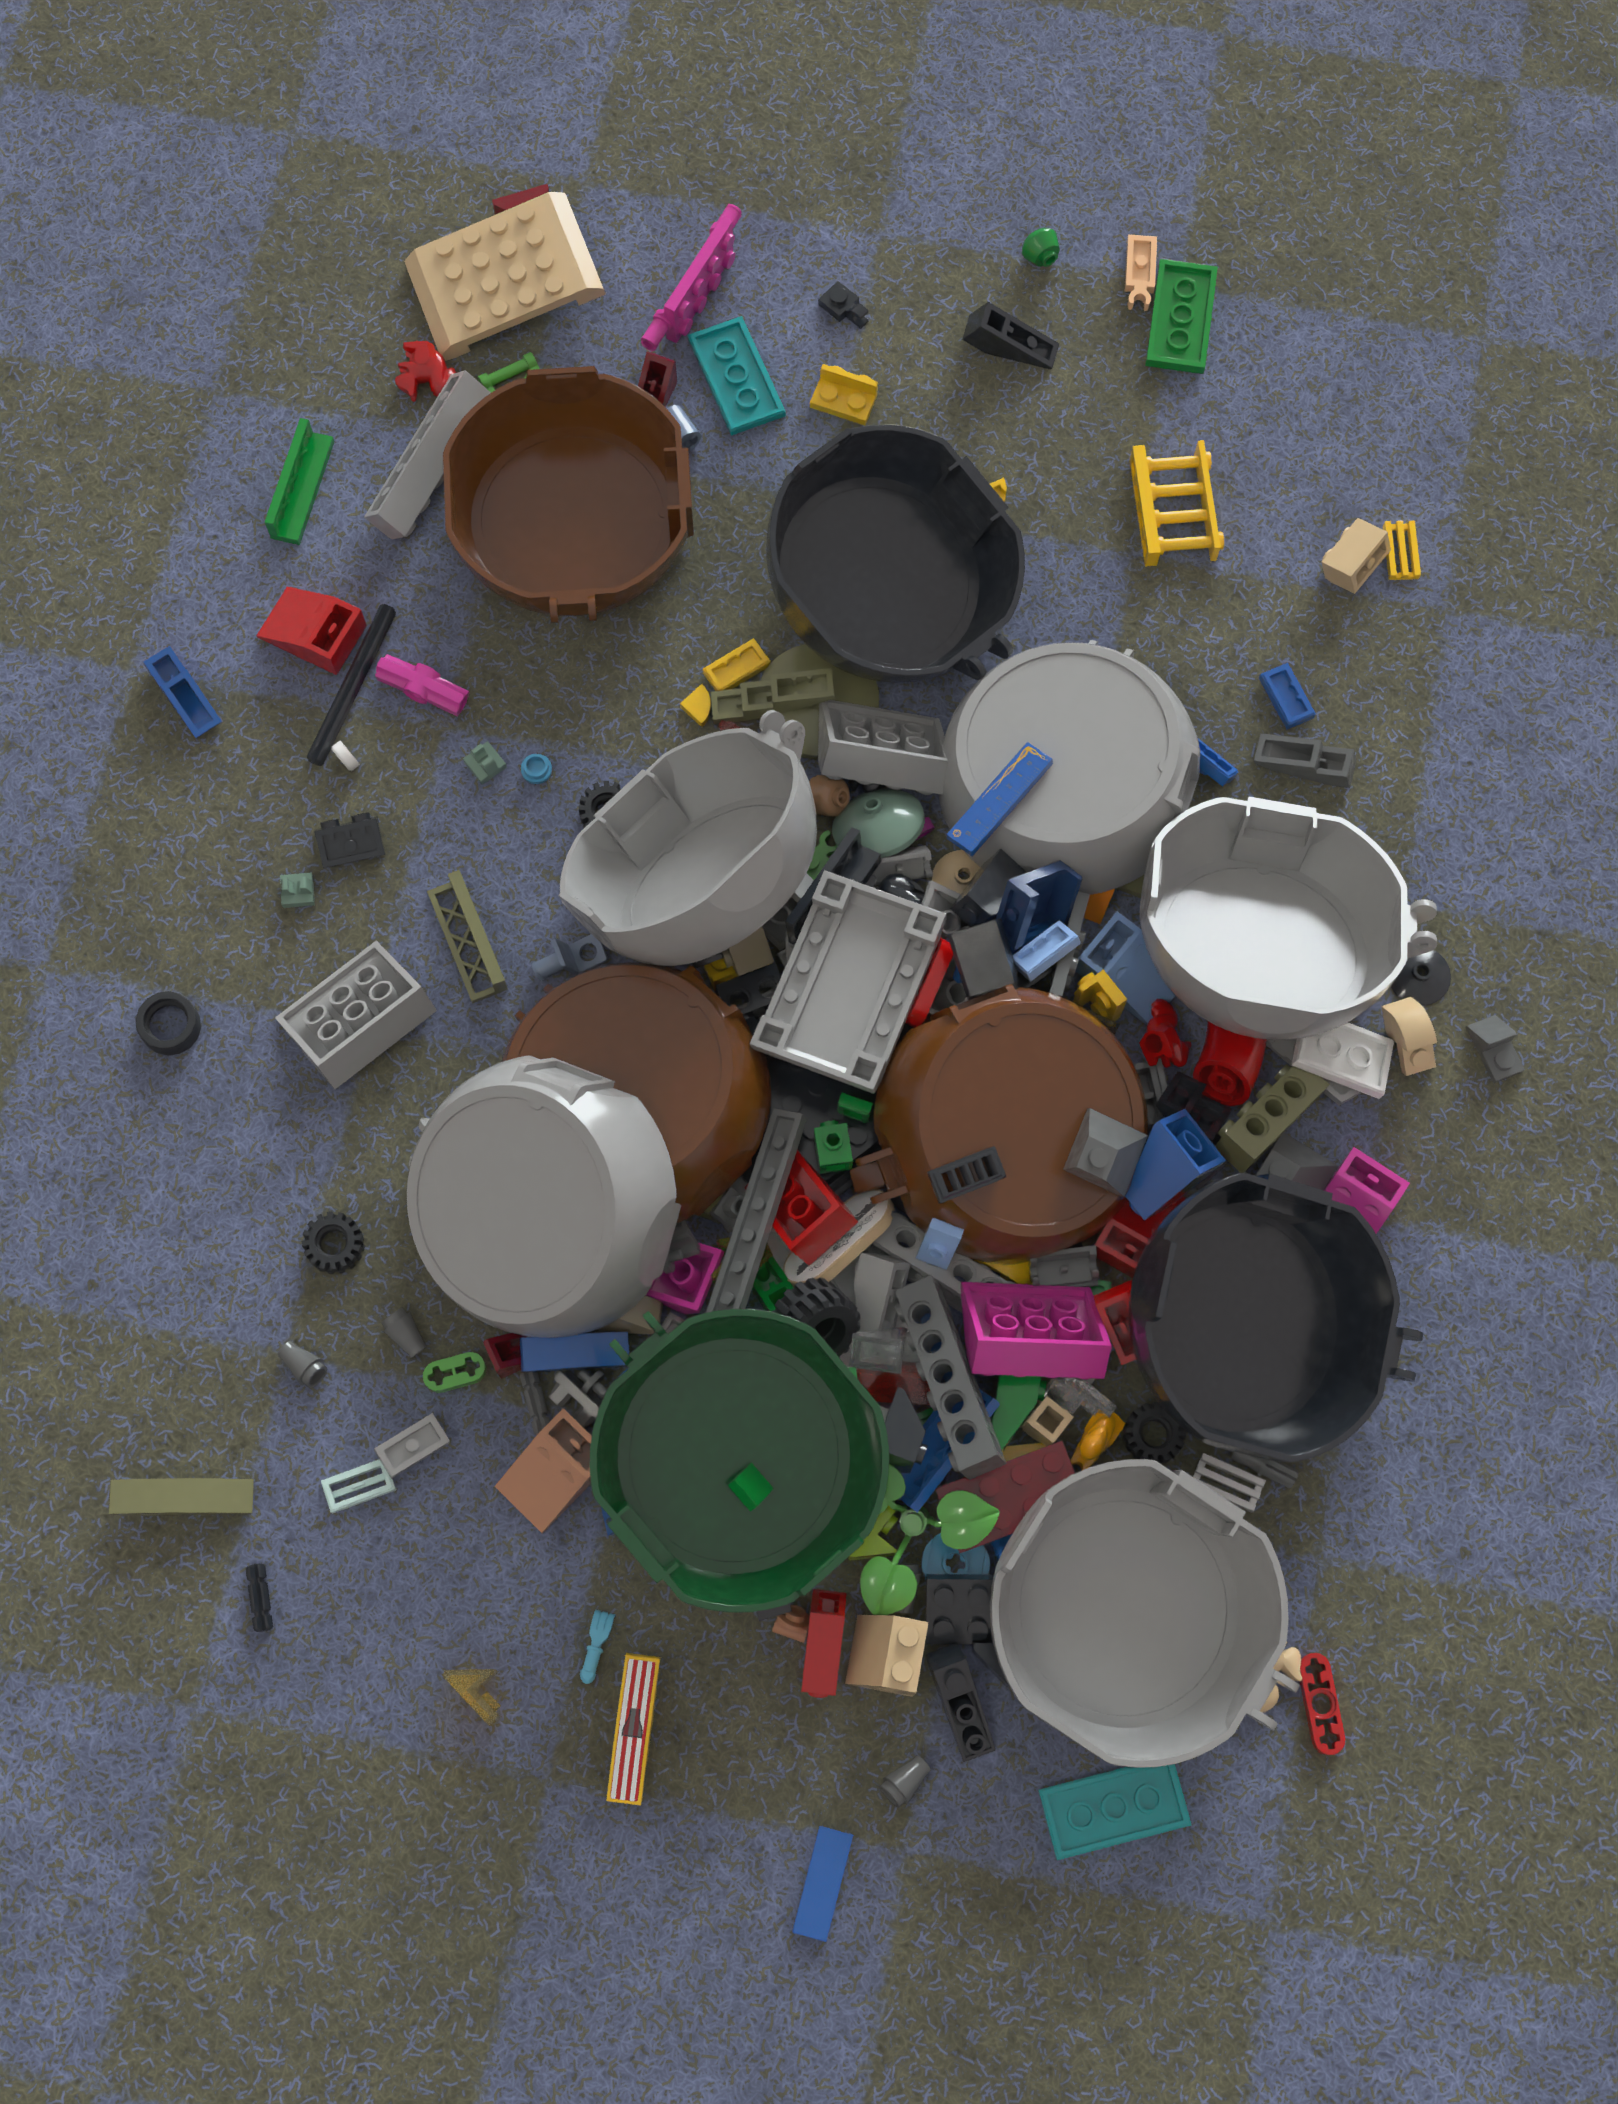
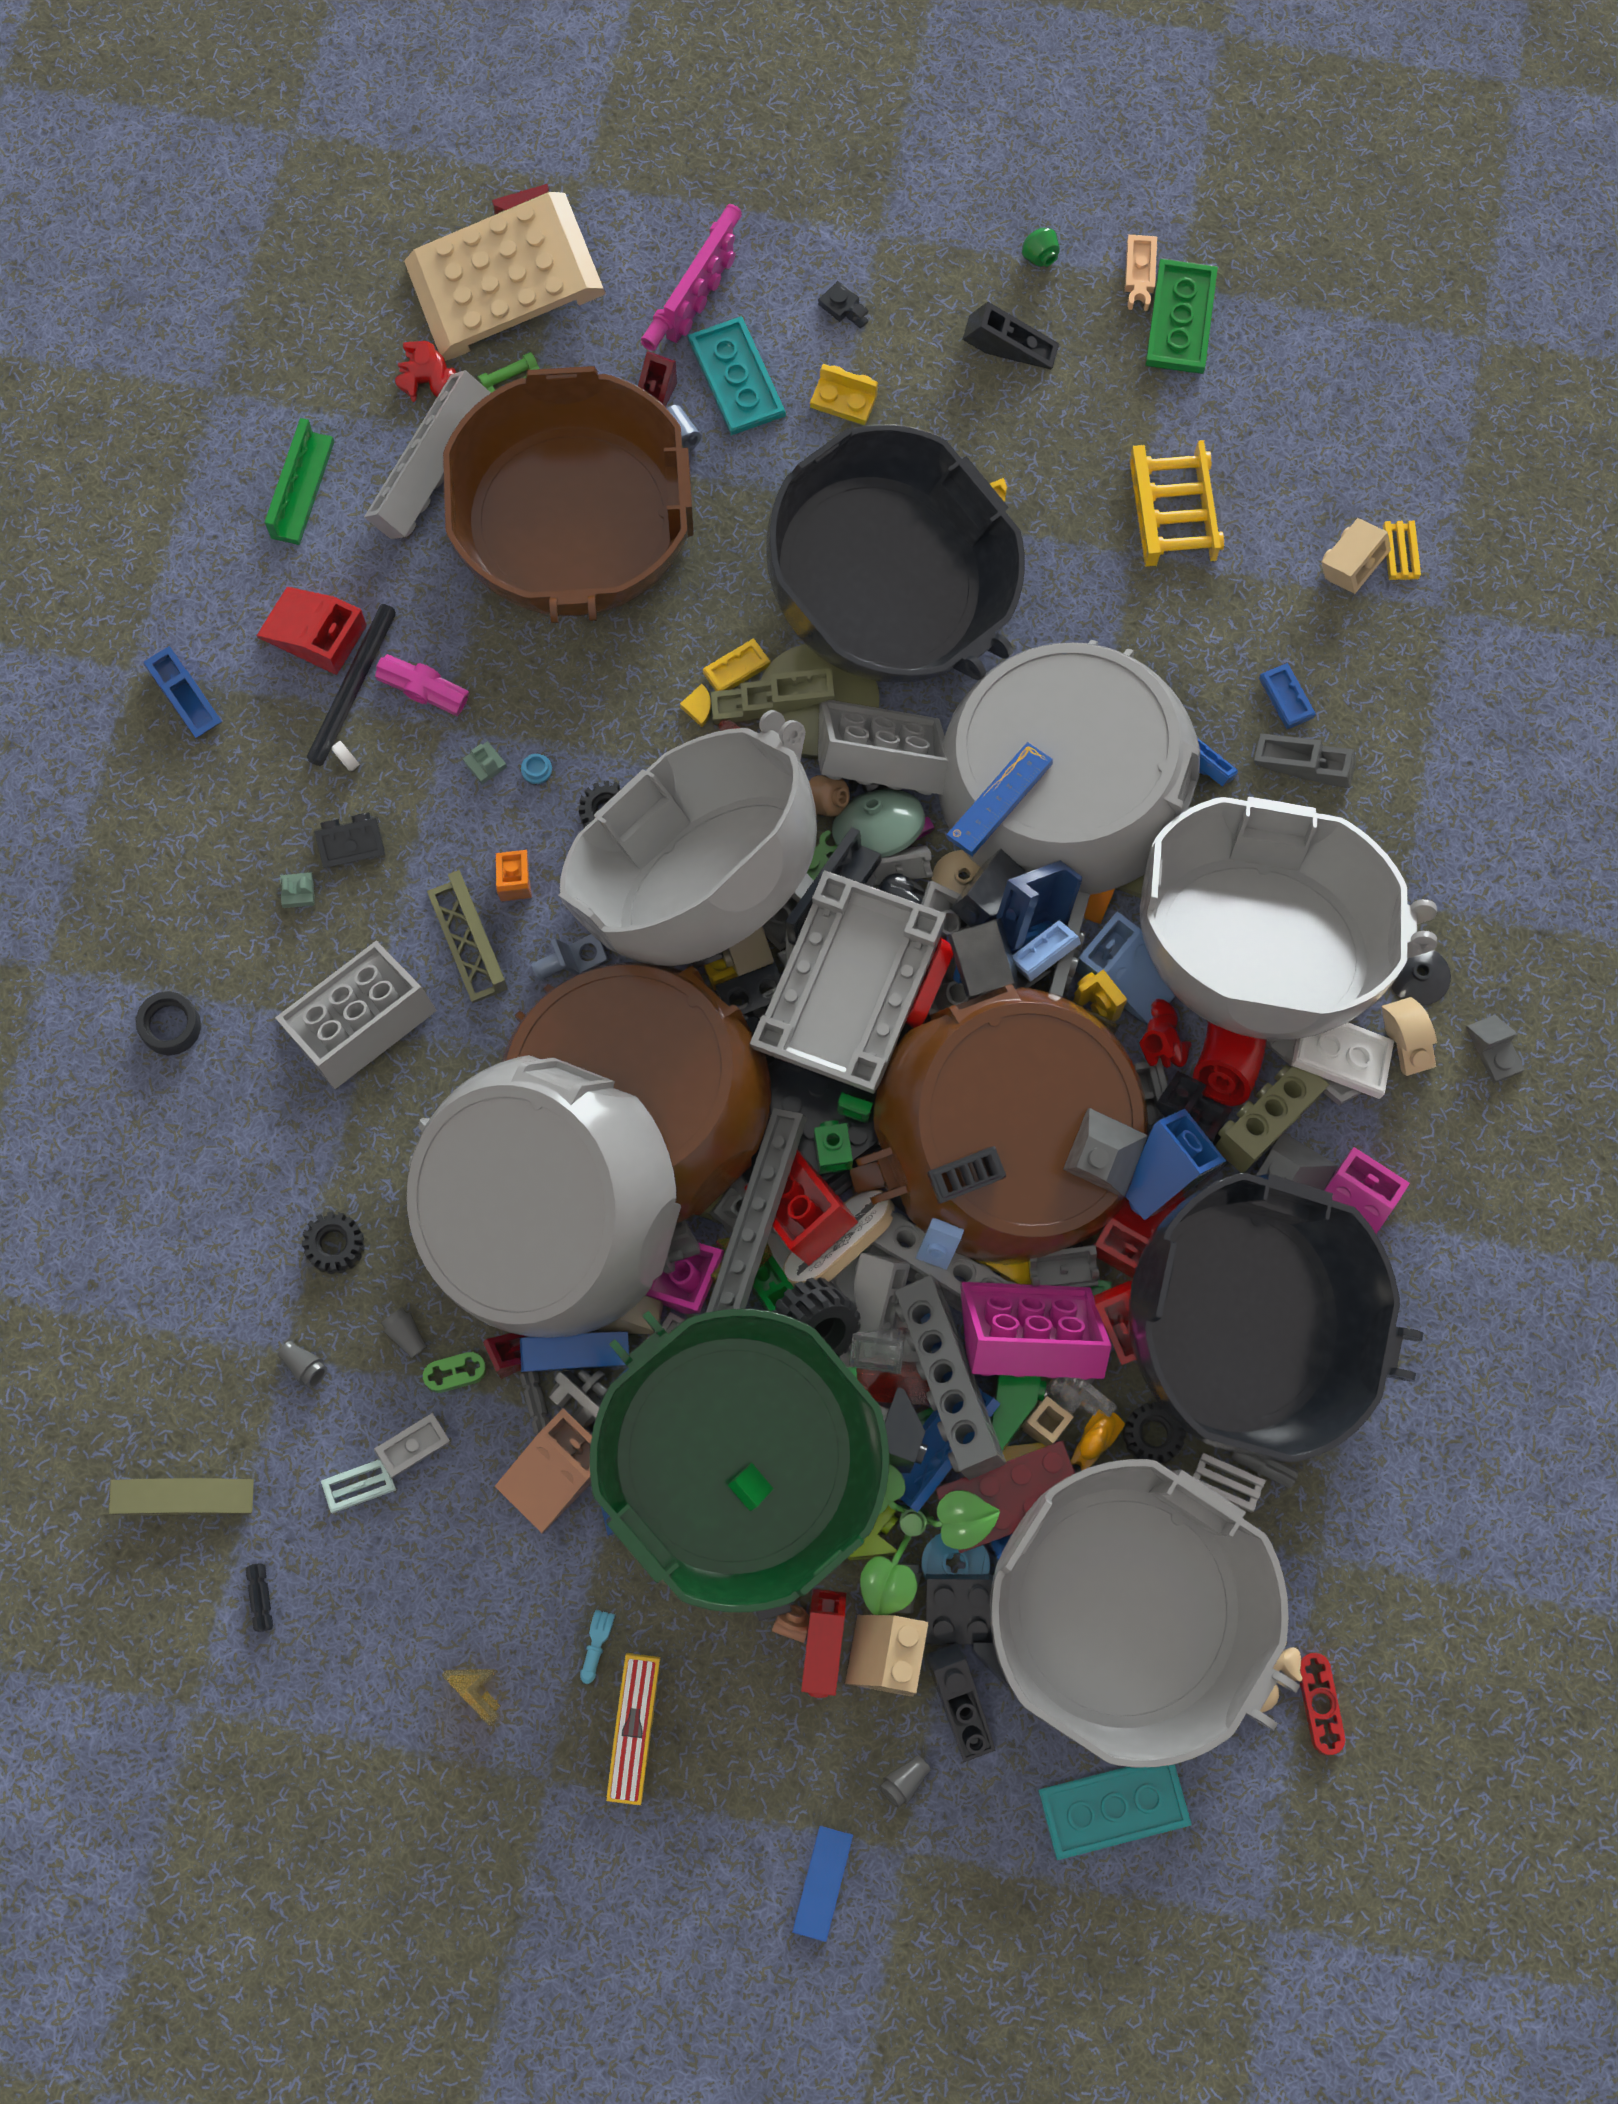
(513, 875): none -> orange slope

